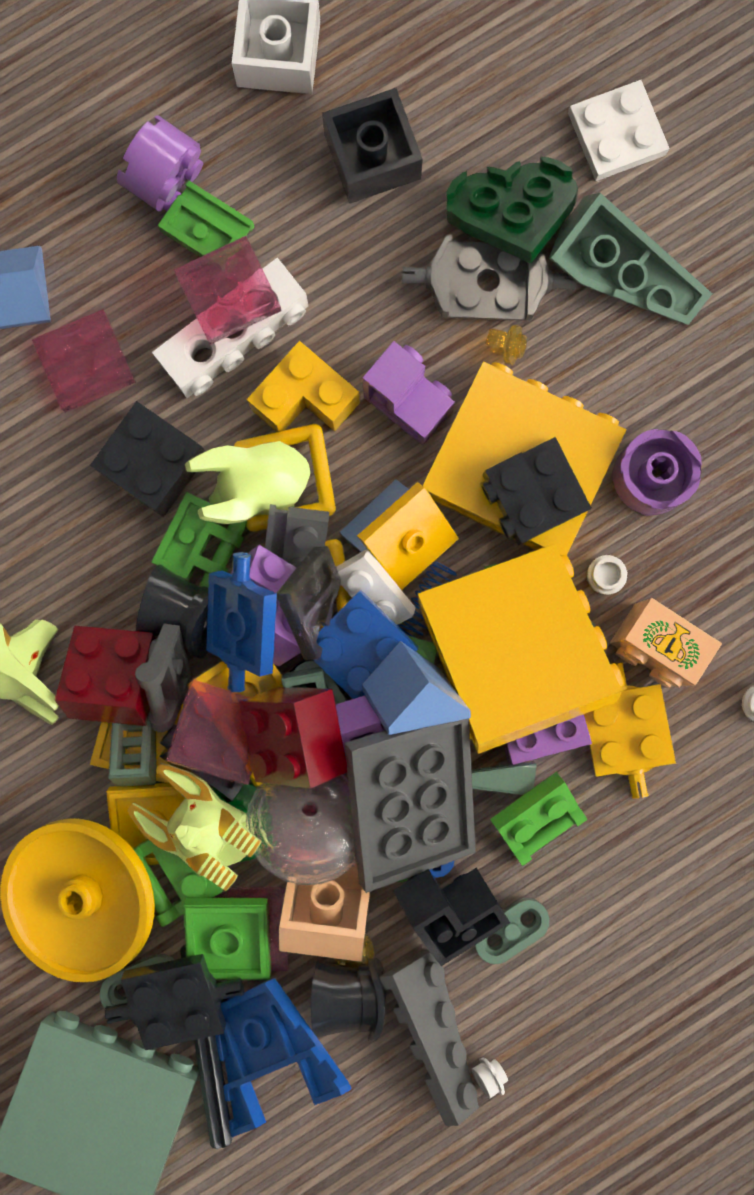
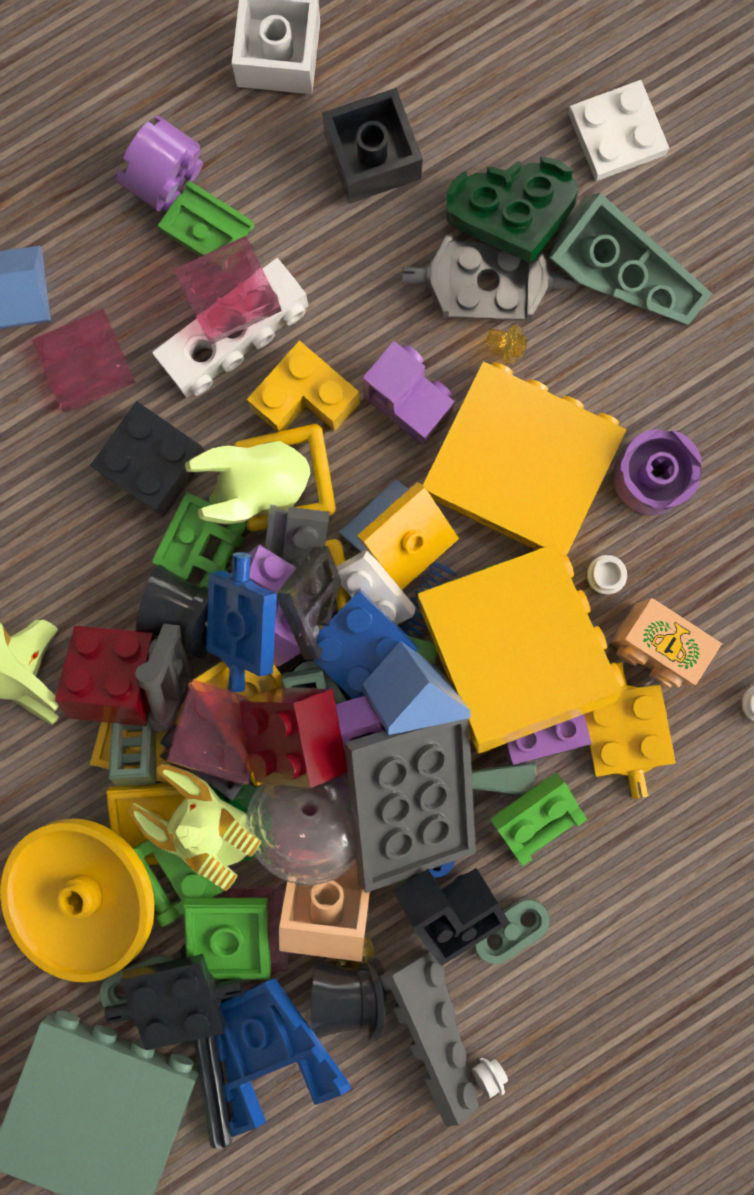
(534, 491): black plate -> none

